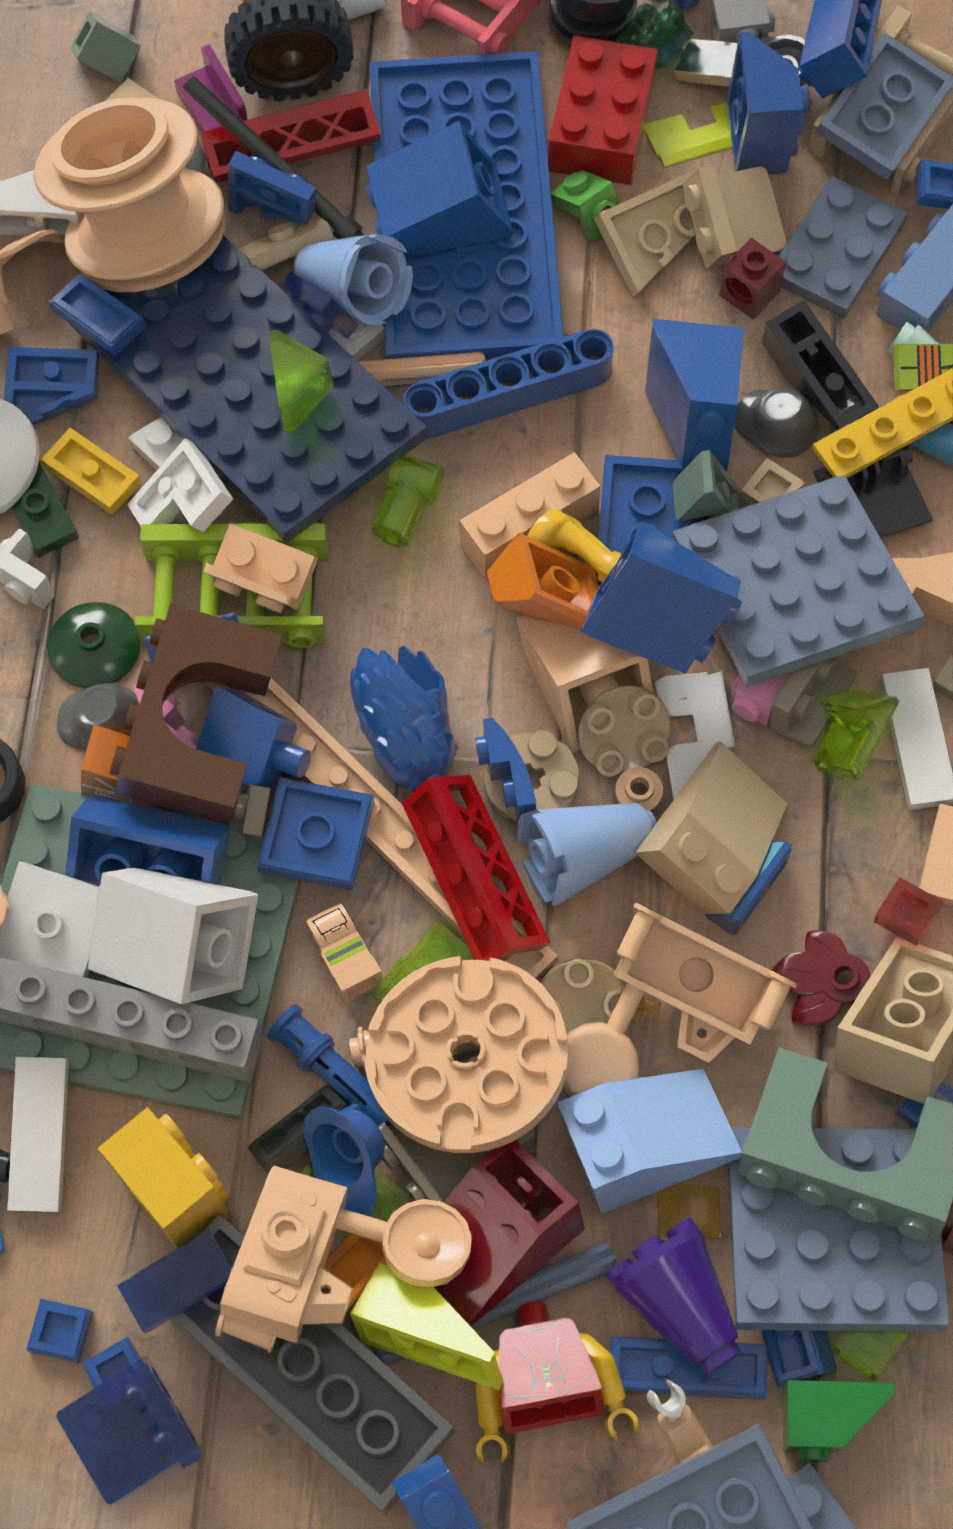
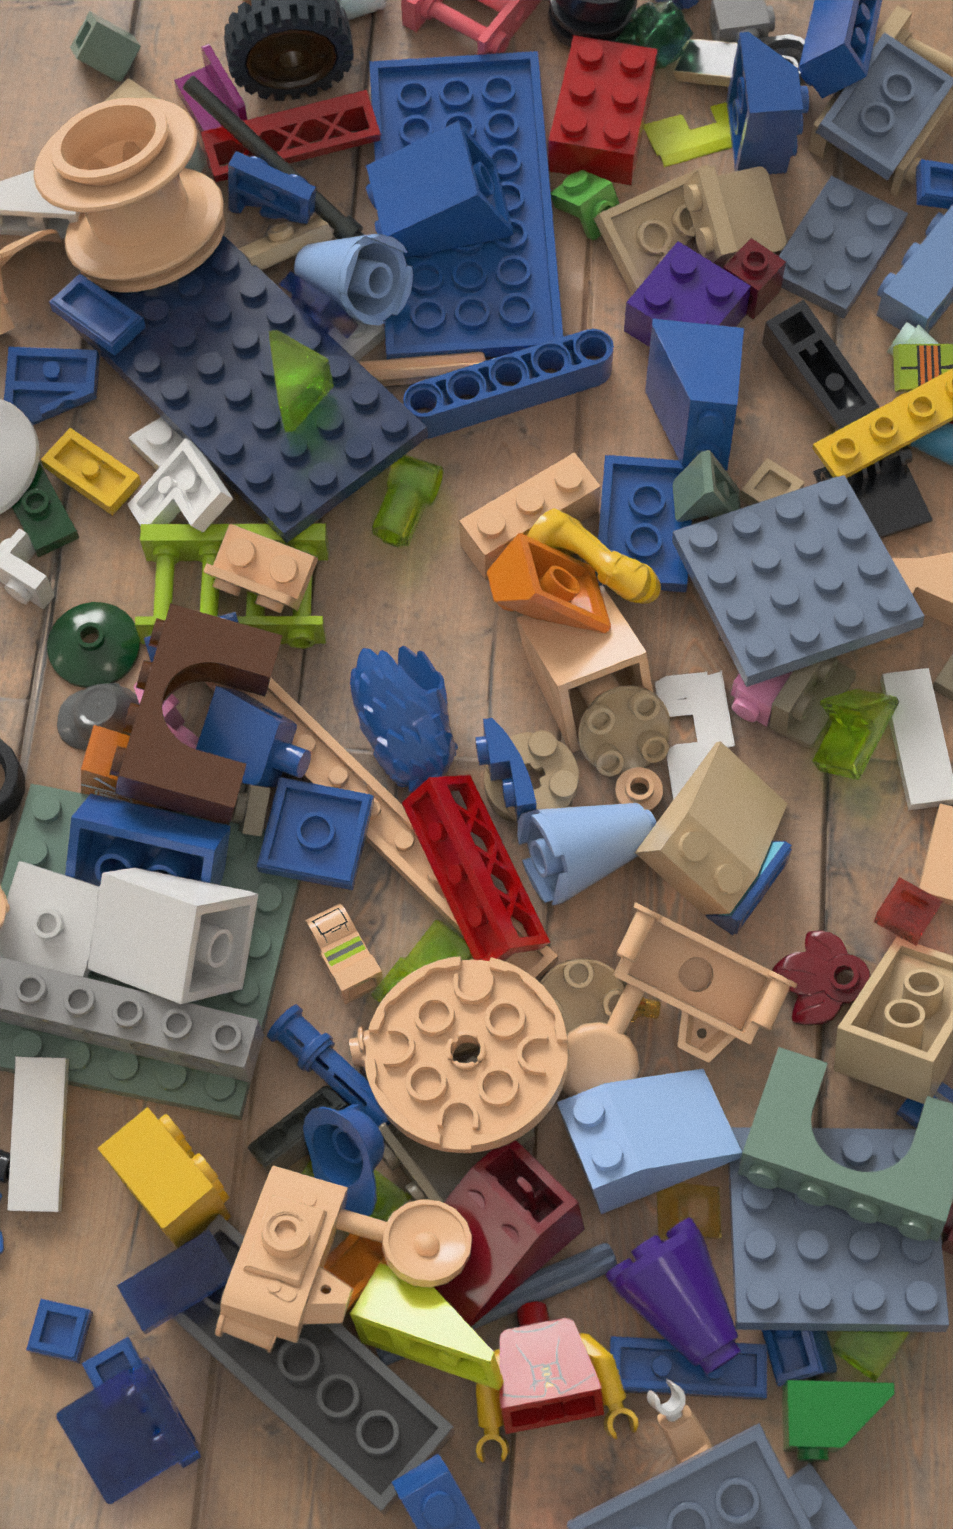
(662, 602): blue slope -> none
(686, 290): none -> dark purple brick
(777, 421): dark grey hat -> none

